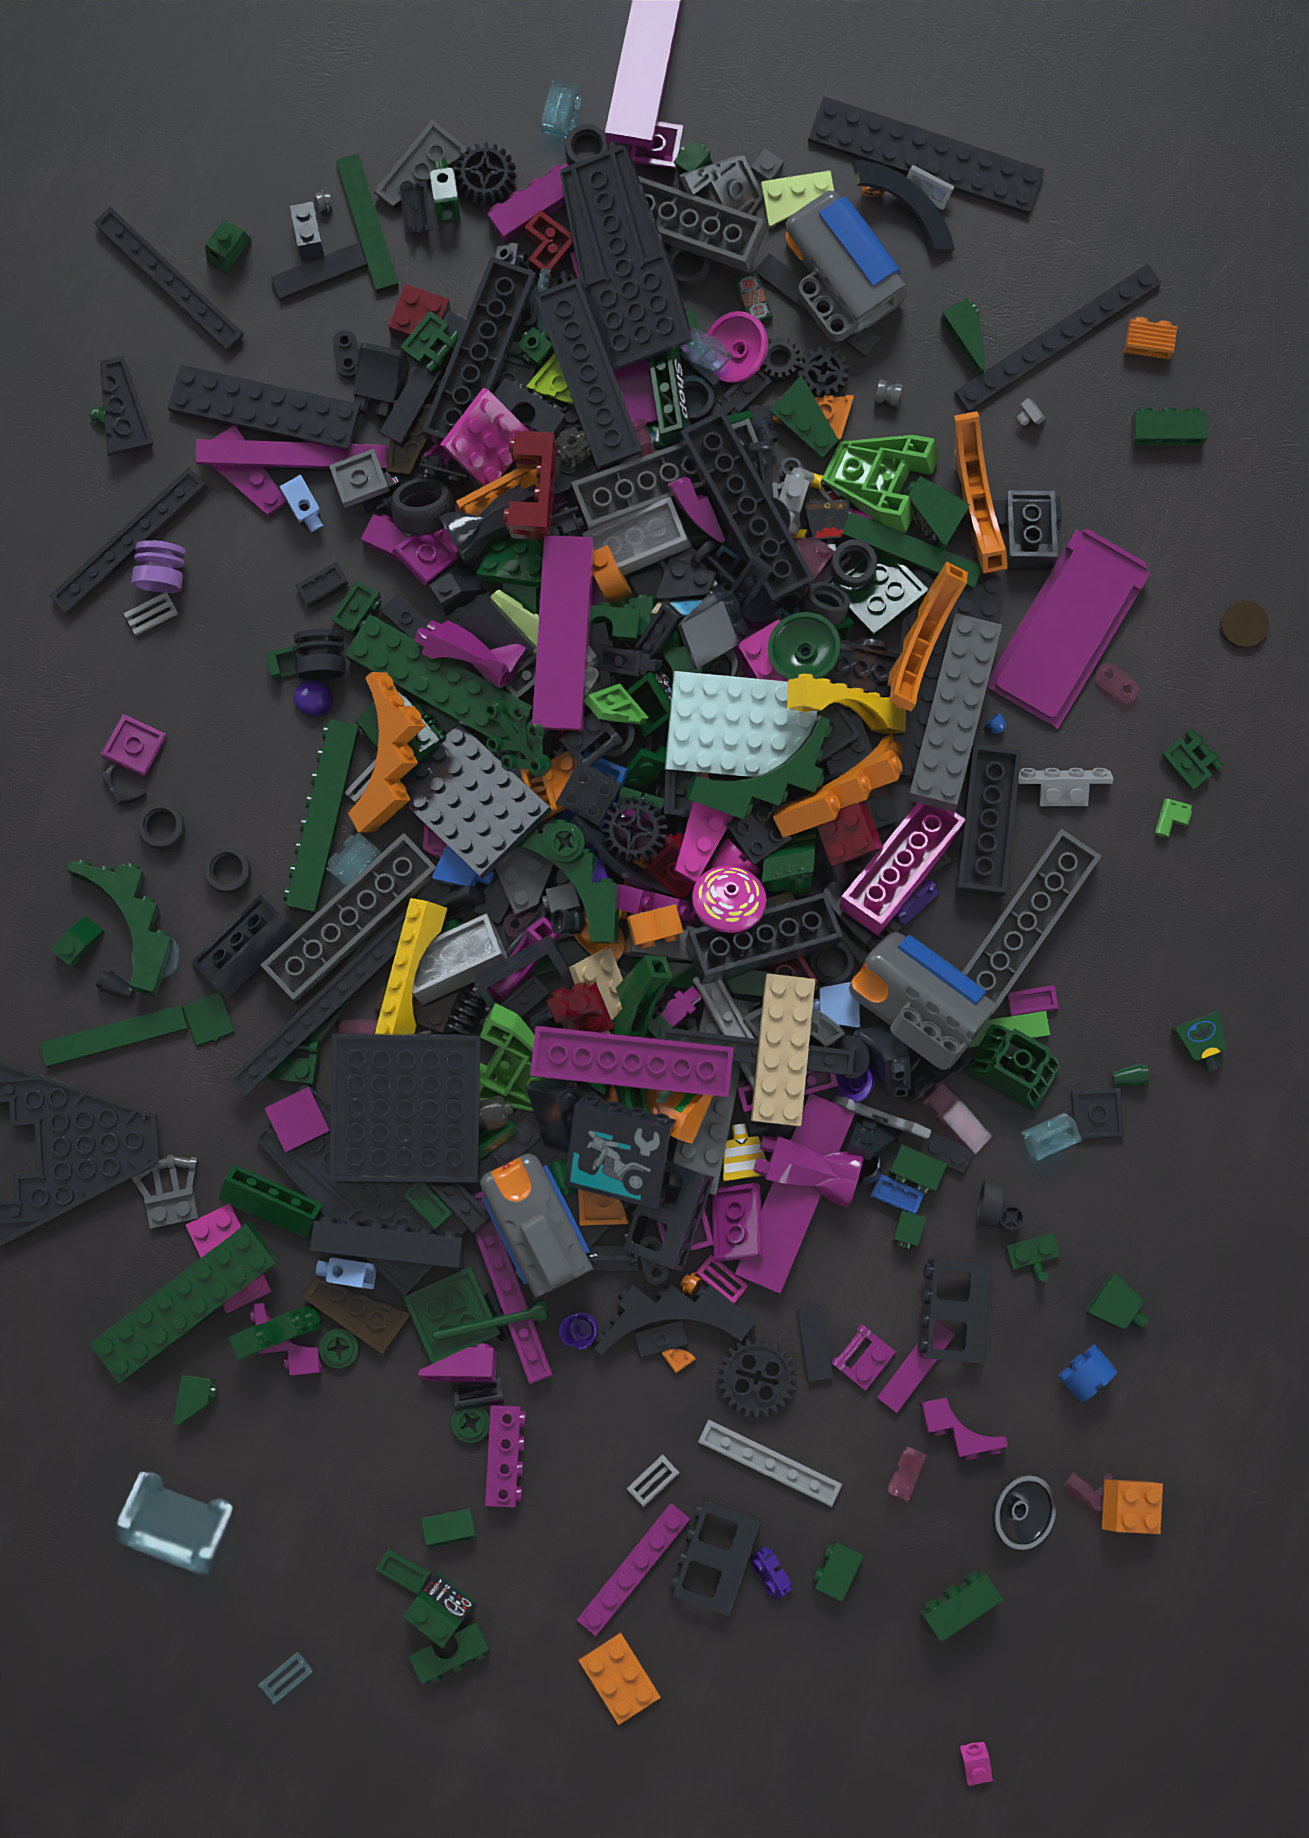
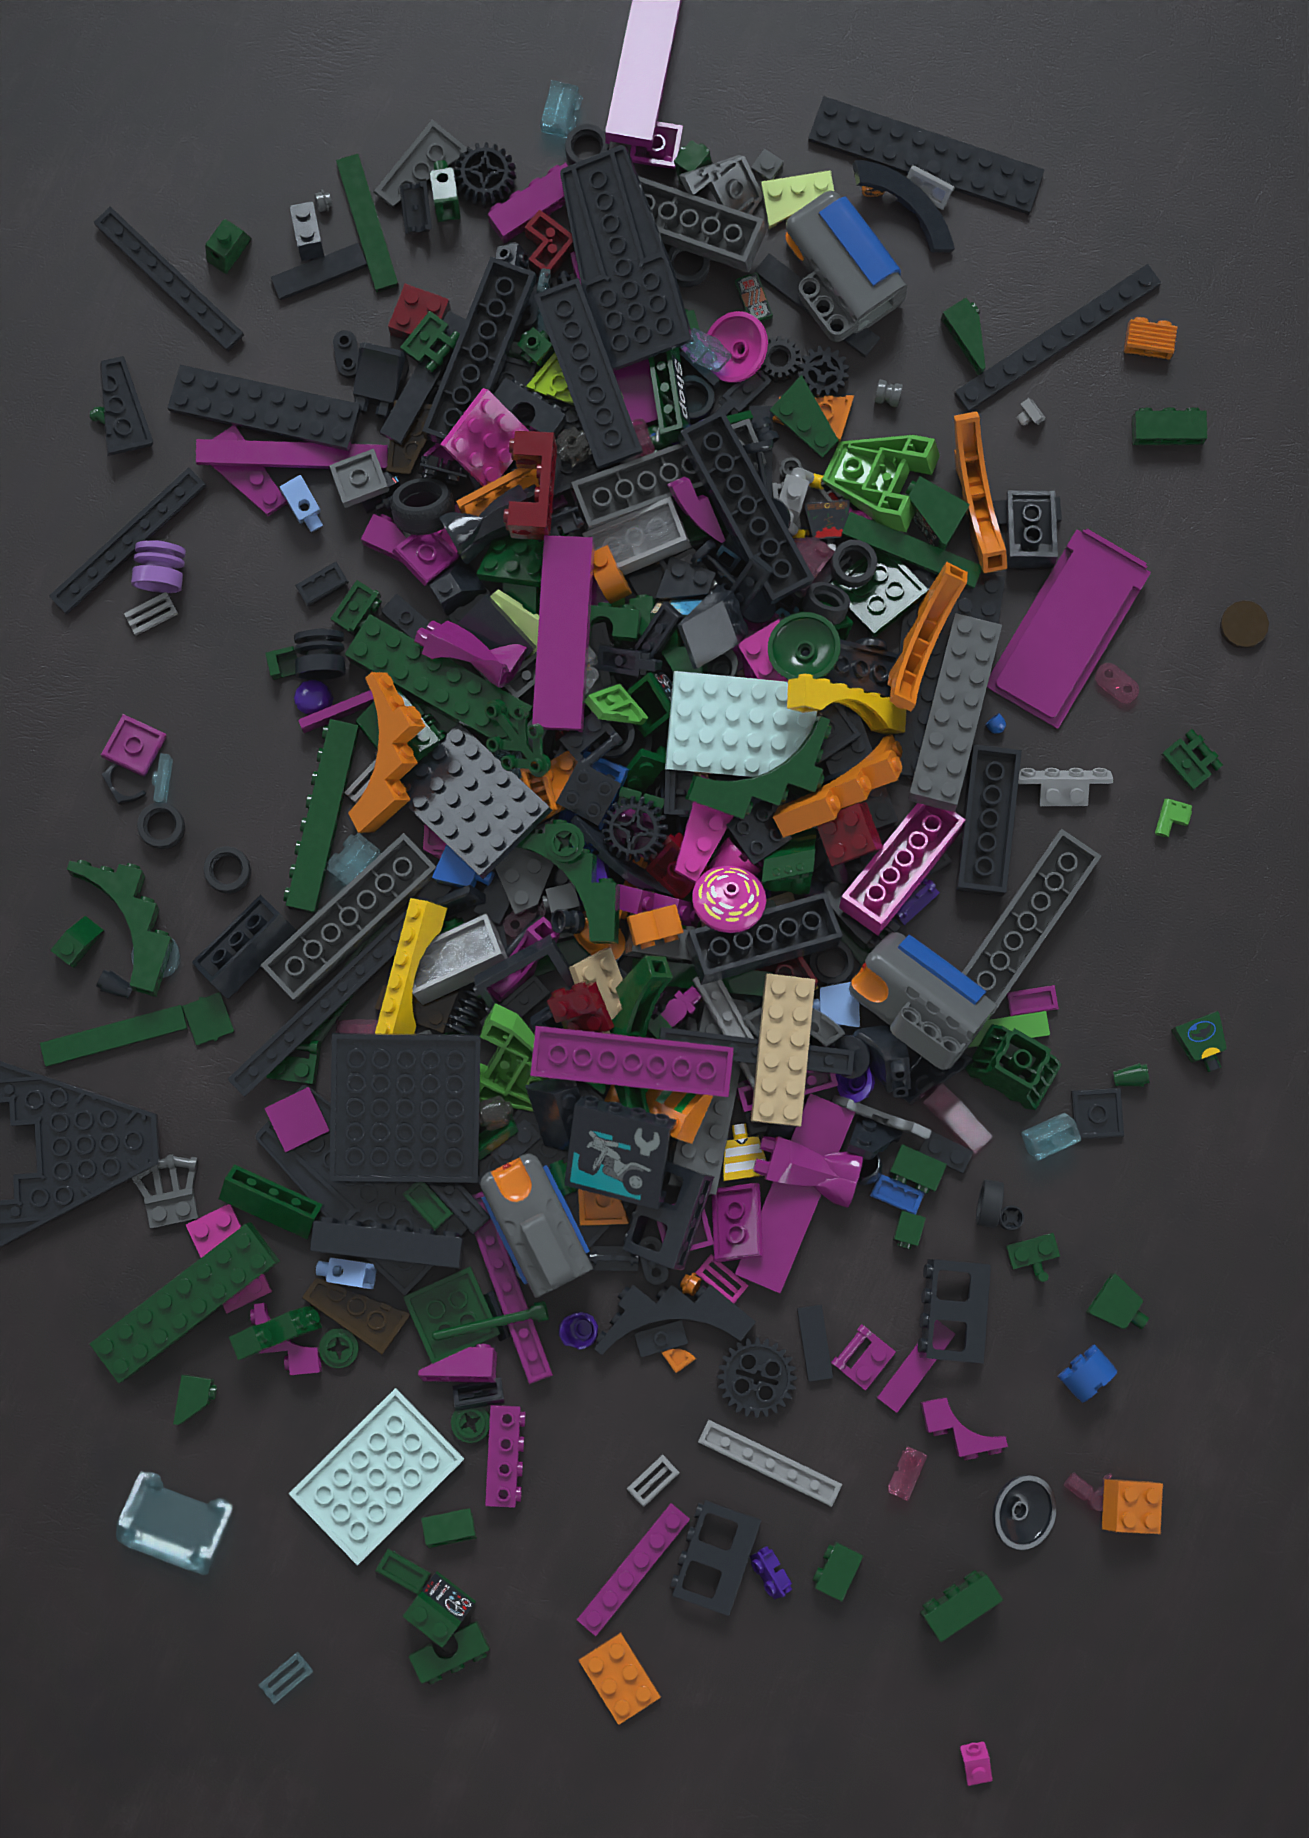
(162, 778): none -> clear light blue plate
(336, 711): none -> magenta tile
(376, 1476): none -> light aqua plate

